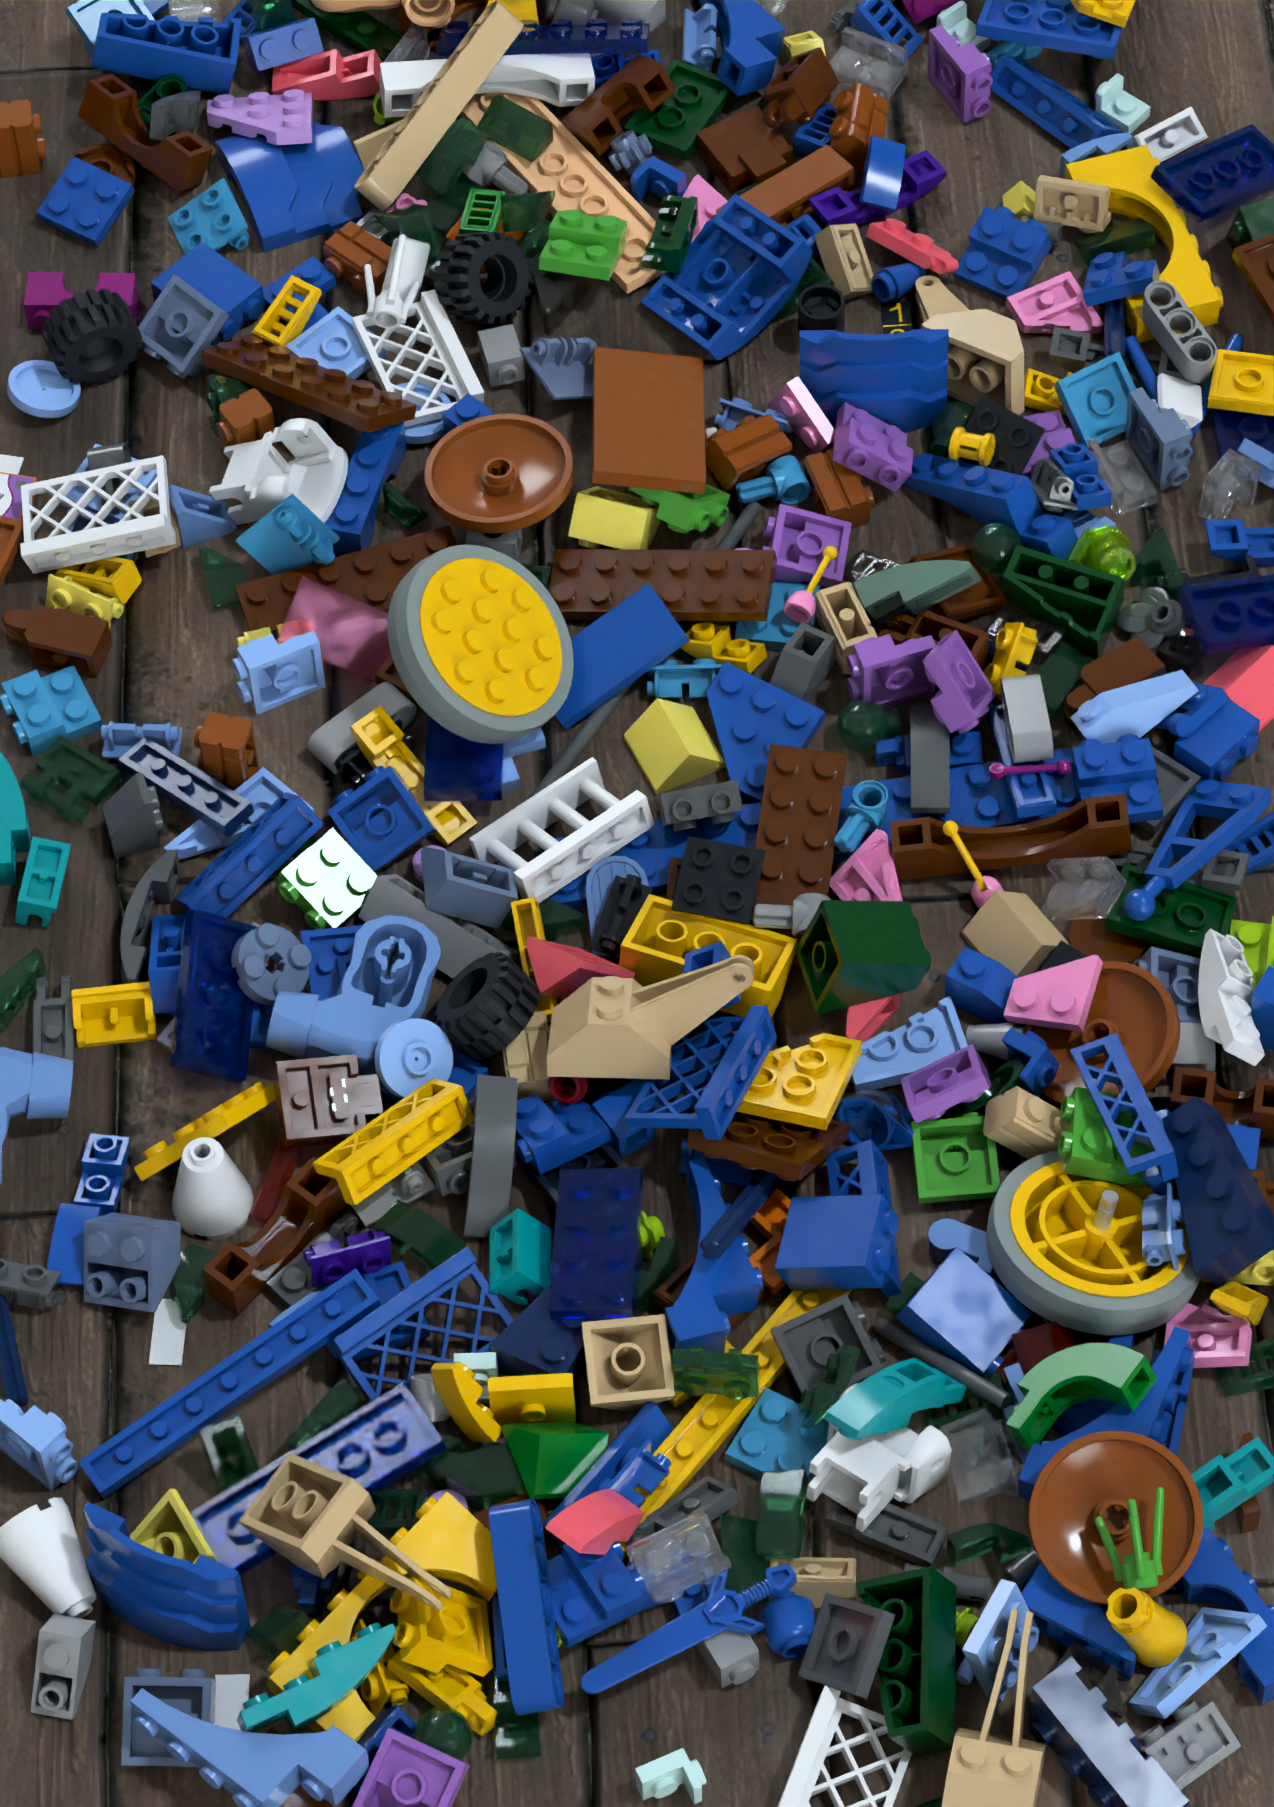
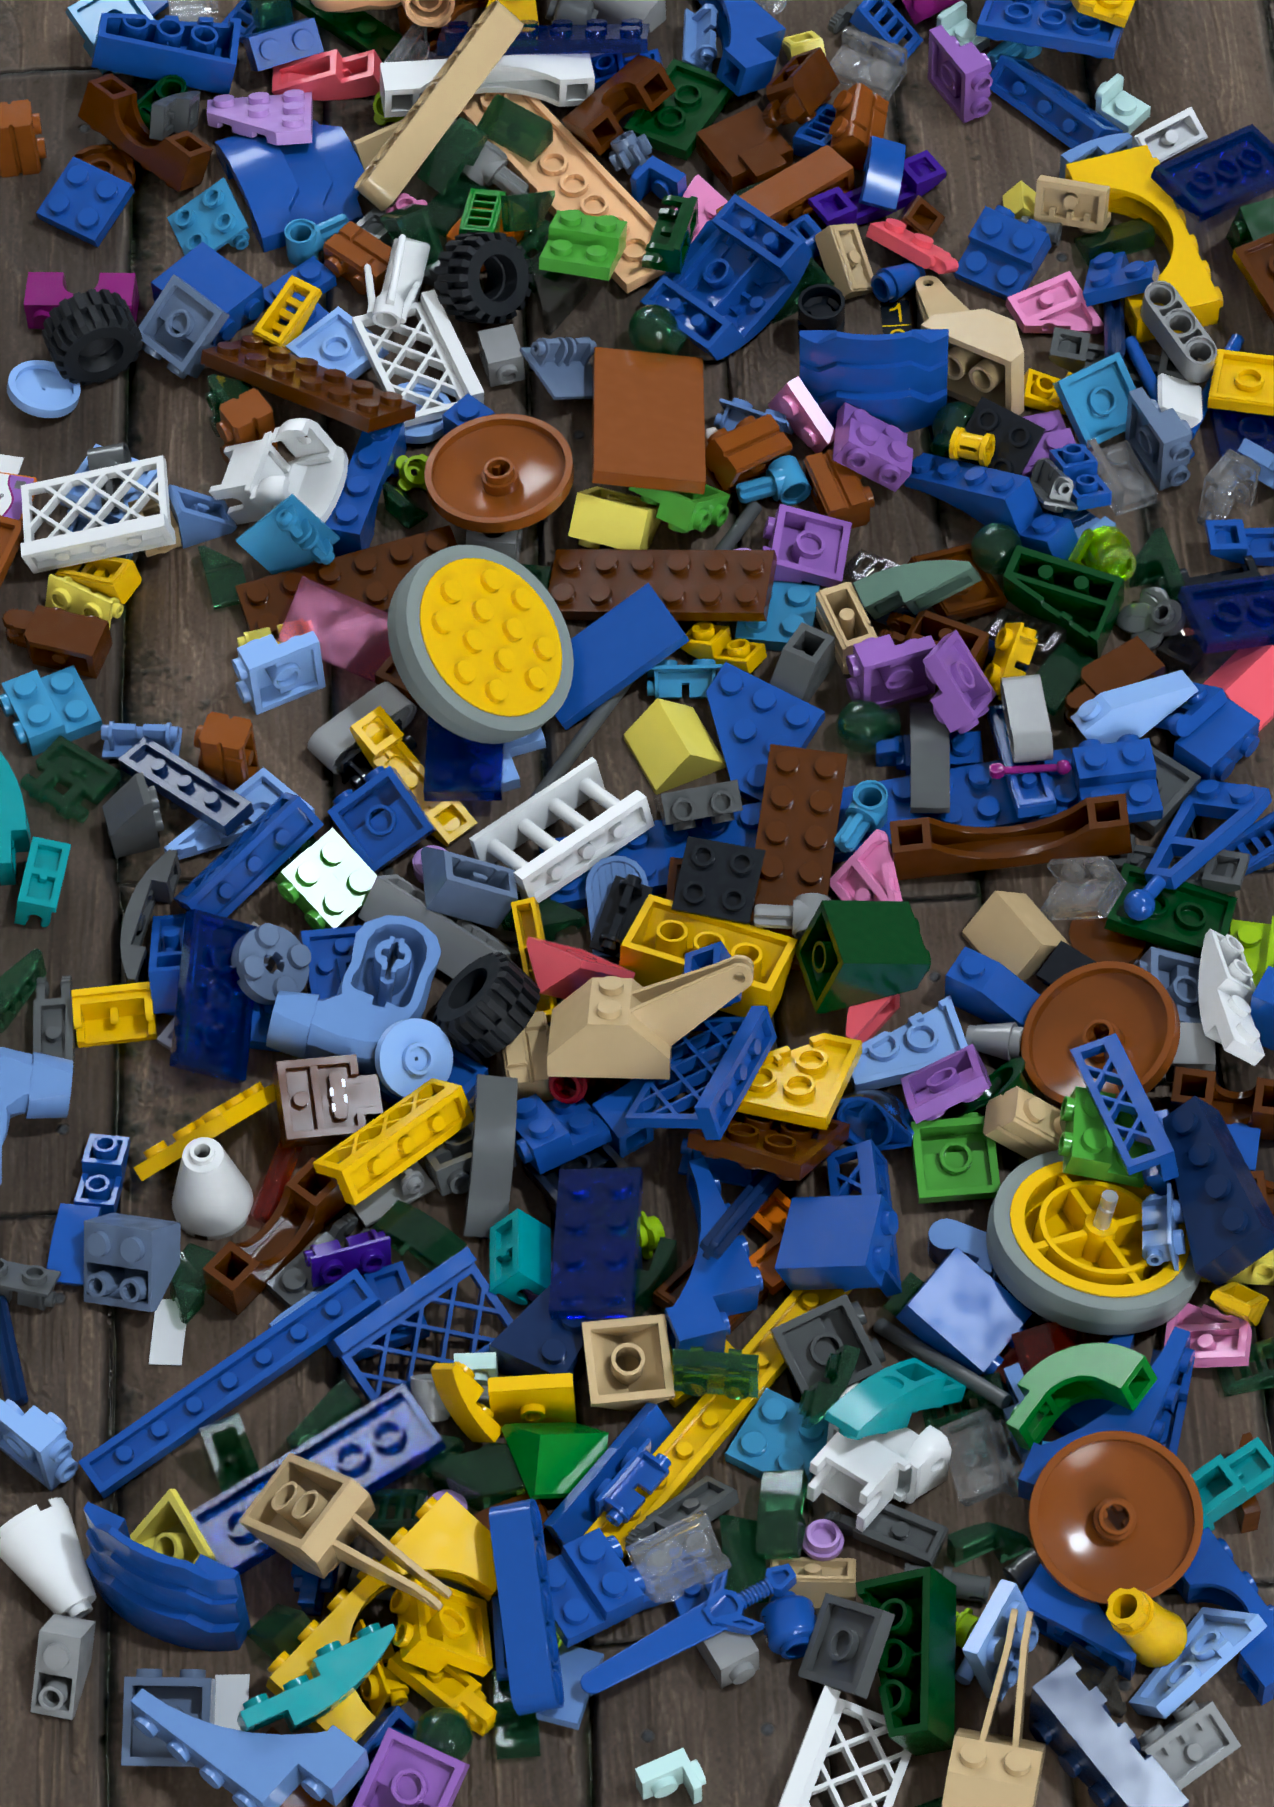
(307, 239): none -> dark azure axle
(405, 466): none -> lime plate
(574, 1664): none -> medium blue slope
(596, 1522): coral slope -> none
(655, 330): none -> clear green piece
(801, 604): bright pink hinge -> none
(823, 1540): none -> lavender plate
(921, 217): none -> reddish brown slope
(983, 885): hinge -> none
(1040, 1062): blue bracket -> none
(1056, 995): bright pink wing -> none
(1138, 1568): bright green plant -> none

